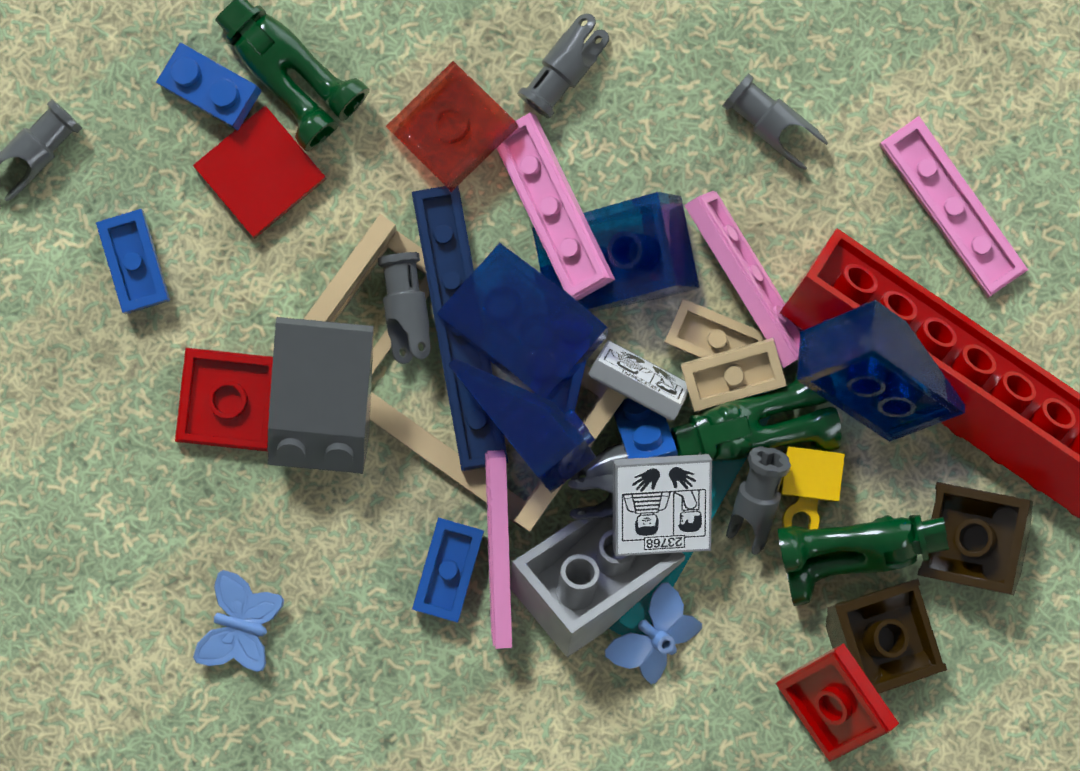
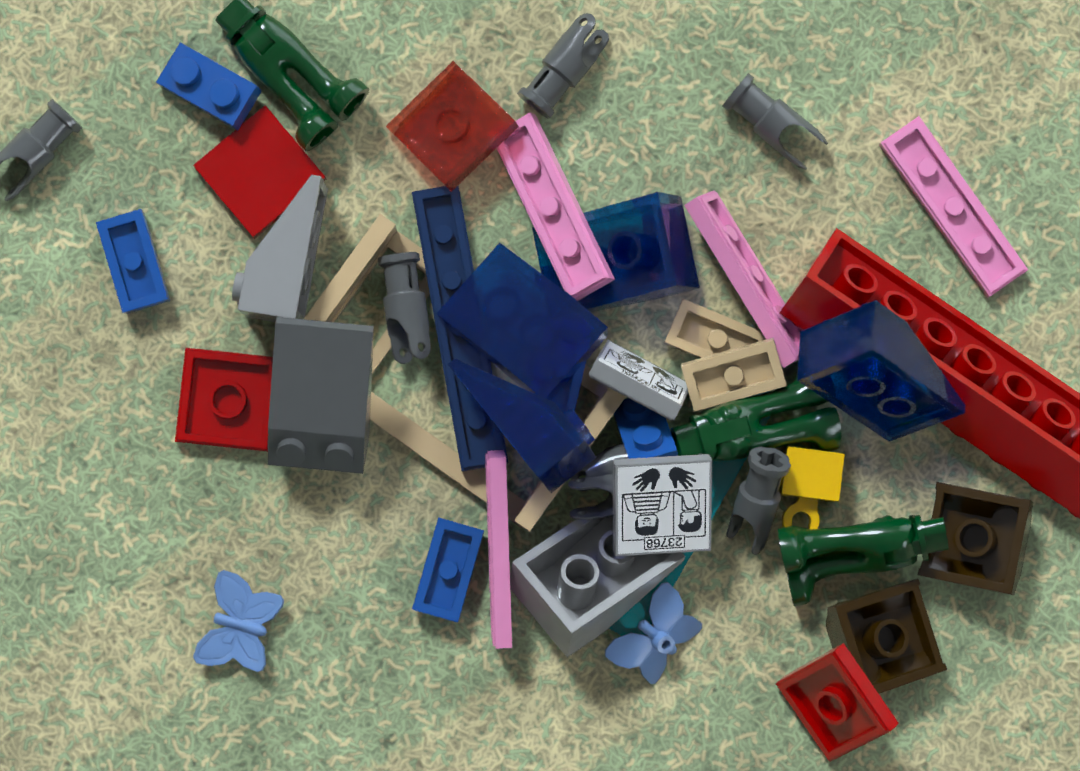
(283, 264): none -> light grey slope

